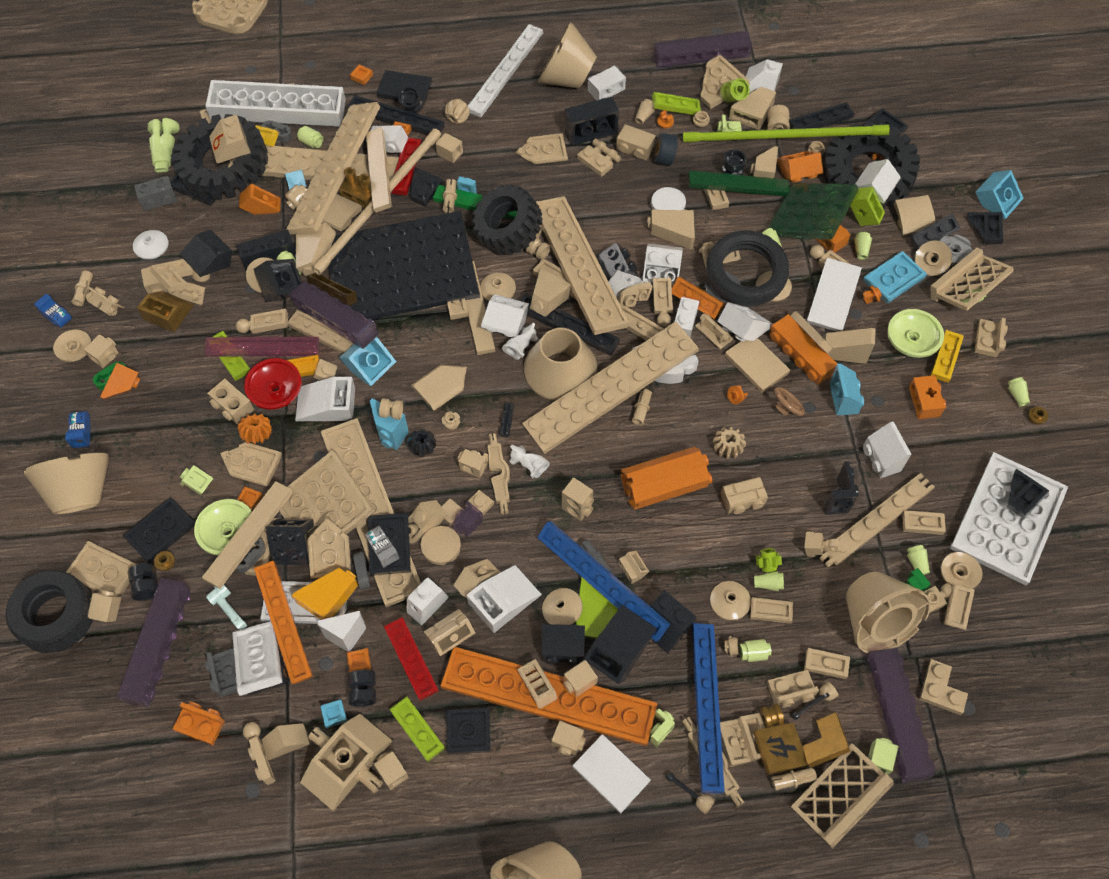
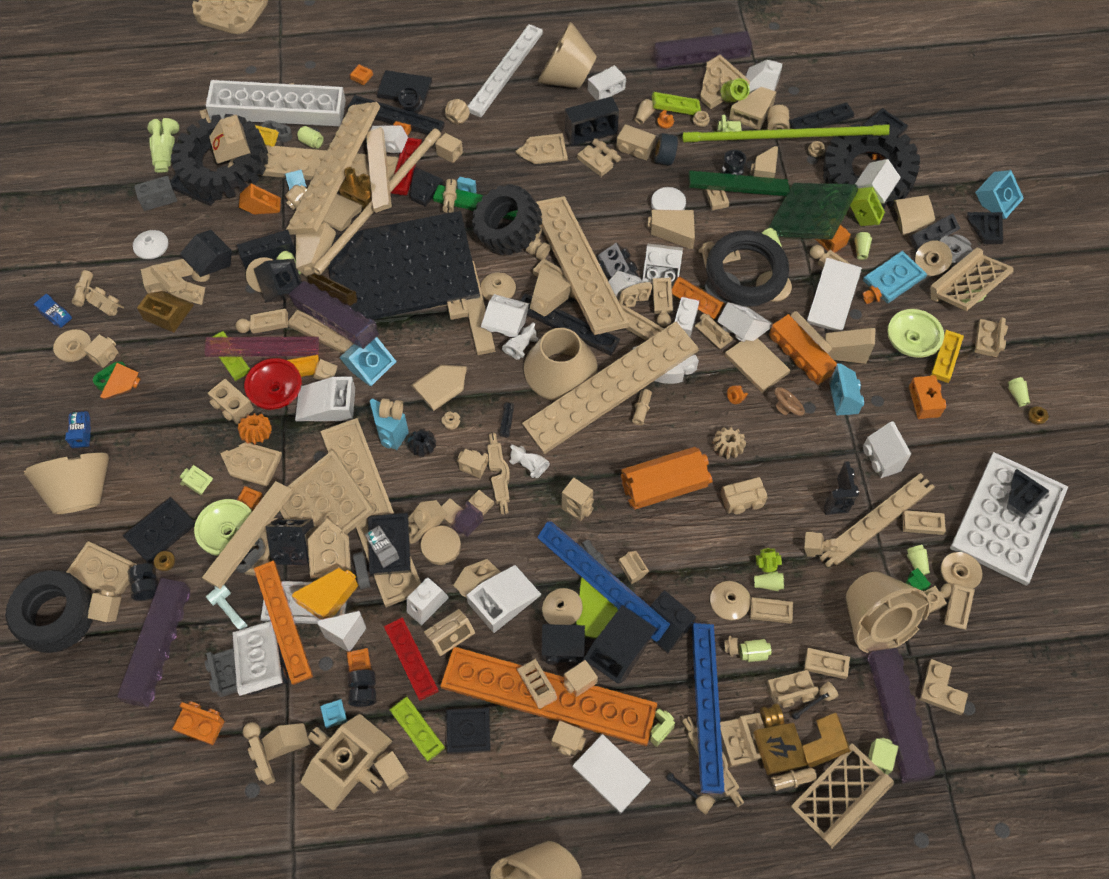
(800, 165): orange slope -> none

